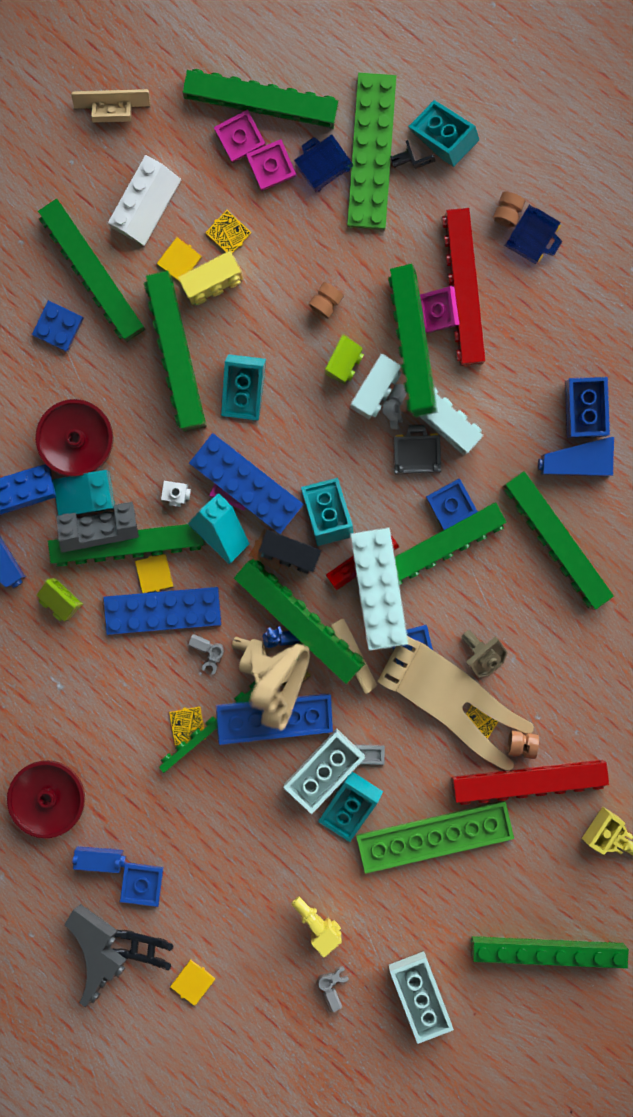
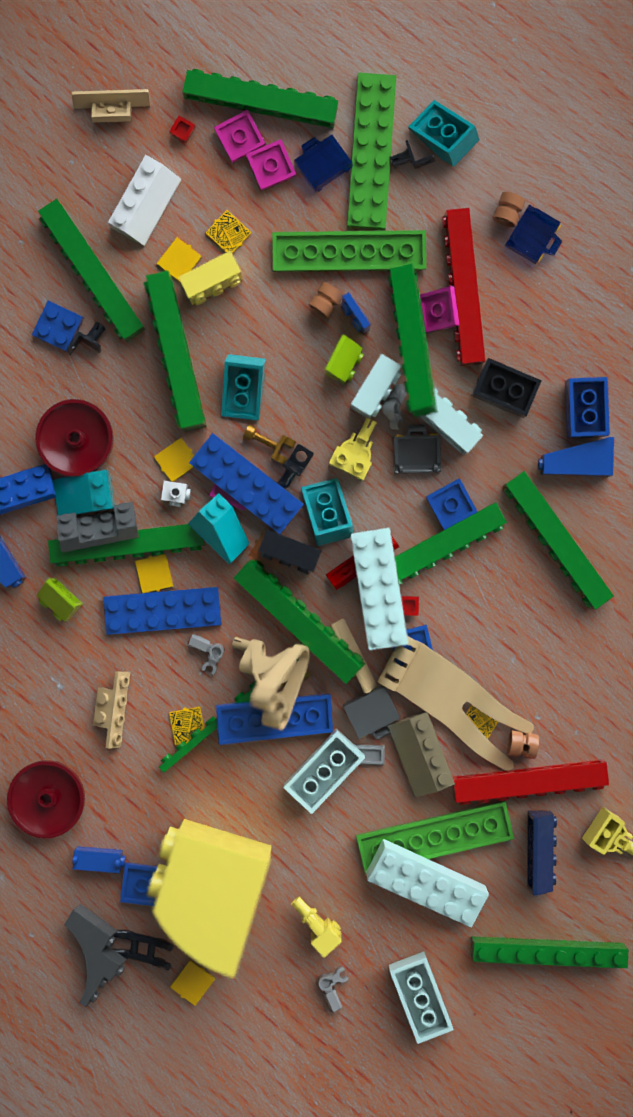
(89, 339): none -> black bracket
(111, 708): none -> tan bracket
(175, 459): none -> yellow piece
(182, 129): none -> red plate
(209, 892): none -> light yellow slope
(251, 433): none -> pearl gold bar
(275, 637): blue bar -> none
(294, 466): none -> black bracket
(348, 250): none -> bright green plate
(350, 806): teal slope -> none
(351, 308): none -> blue plate
(352, 455): none -> light yellow brick
(372, 712): none -> dark grey piece
(410, 605): none -> red plate
(421, 754): none -> dark tan slope
(427, 883): none -> light aqua brick
(486, 657): dark tan piece -> none
(506, 388): none -> black brick
(540, 852): none -> dark blue slope

